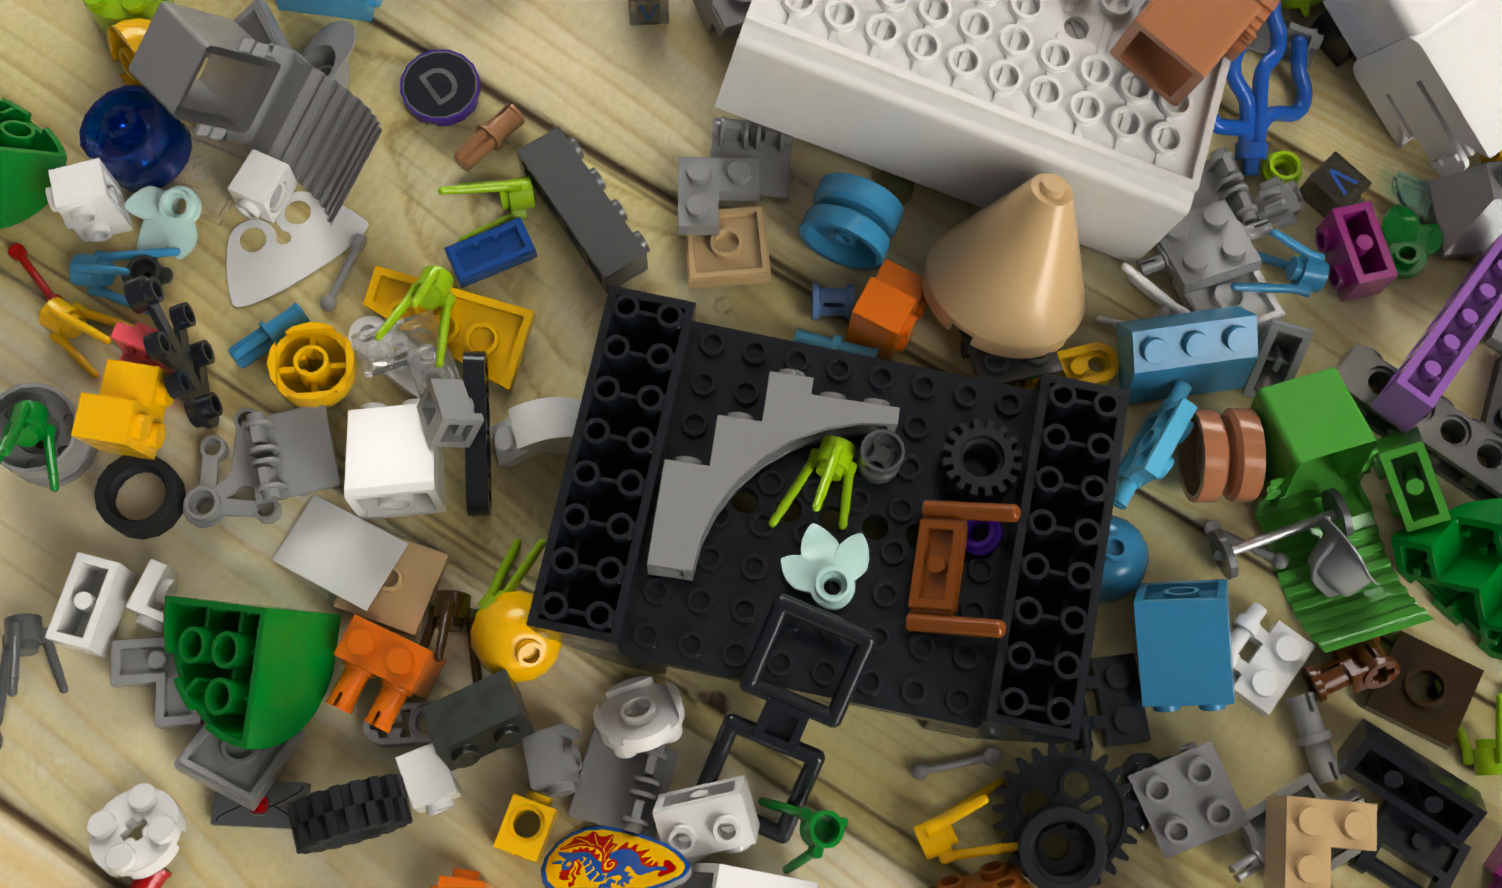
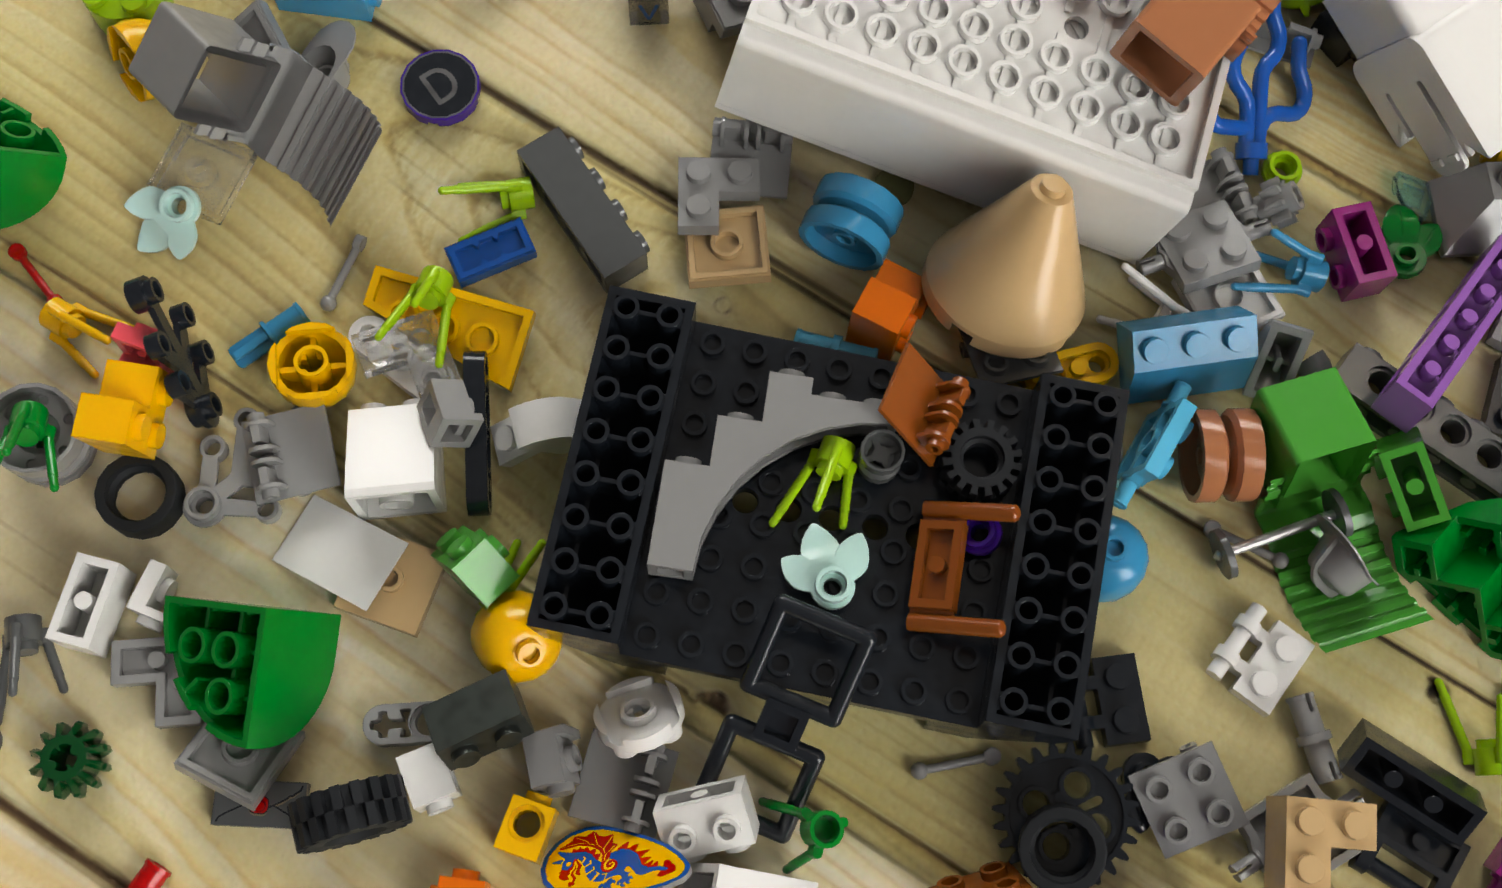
(67, 778): none -> dark green gear
(89, 200): white brick -> none
(98, 271): dark azure plant -> none
(114, 823): white plate -> none
(135, 138): clear blue wheel -> none
(146, 264): pearl dark grey plate -> none
(262, 186): white brick -> none
(279, 266): white piece -> none
(400, 664): orange brick -> none
(449, 615): dark brown plant -> none
(475, 563): none -> bright green brick
(489, 137): medium nougat axle -> none
(832, 301): medium blue bush -> none
(923, 405): none -> dark orange hinge
(938, 835): yellow plant -> none
(1184, 644): dark azure slope -> none
(1314, 363): none -> dark grey hinge
(1334, 185): clear smoke brick -> none
(1352, 667): reddish brown connector -> none
(1435, 720): dark brown piece -> none

